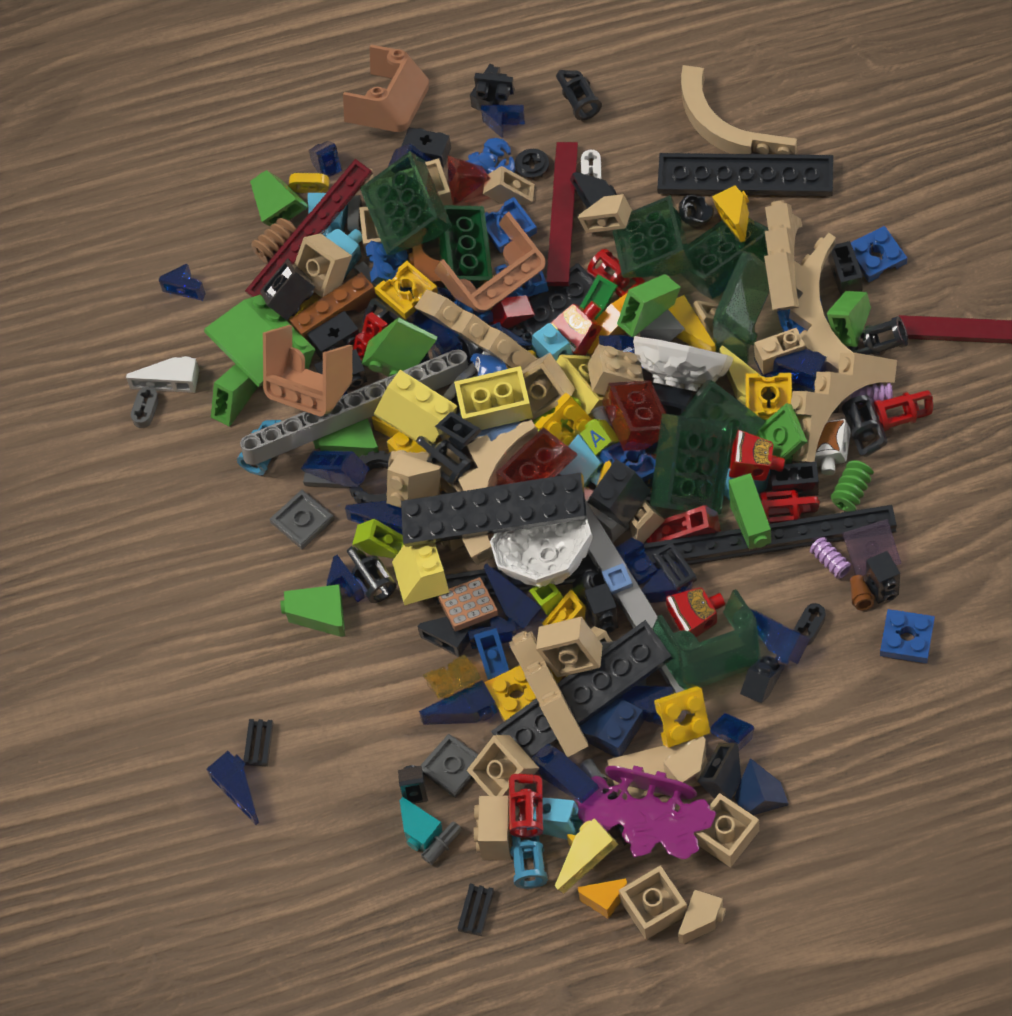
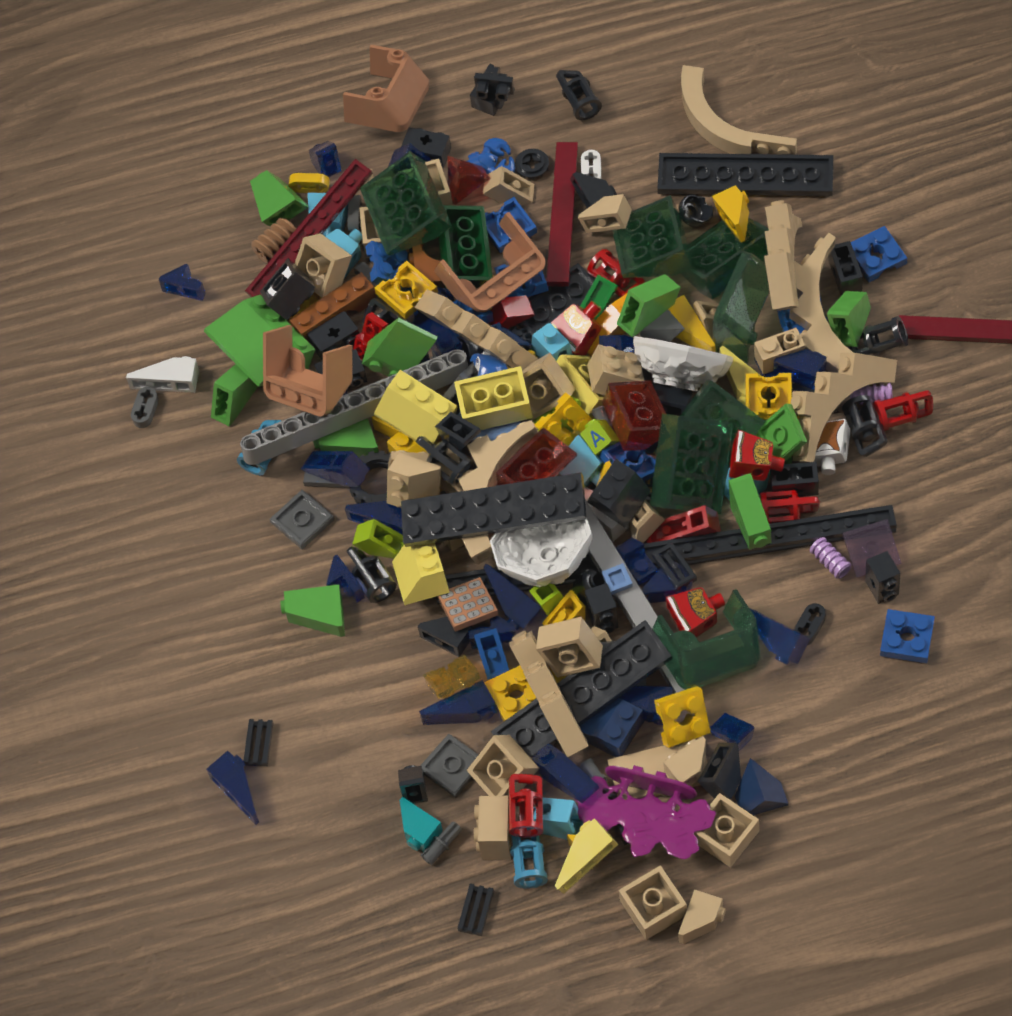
(499, 115): clear blue slope -> none
(602, 896): light orange slope -> none
(761, 678): black slope -> none
(851, 485): bright green piece -> none
(861, 595): dark orange cone -> none

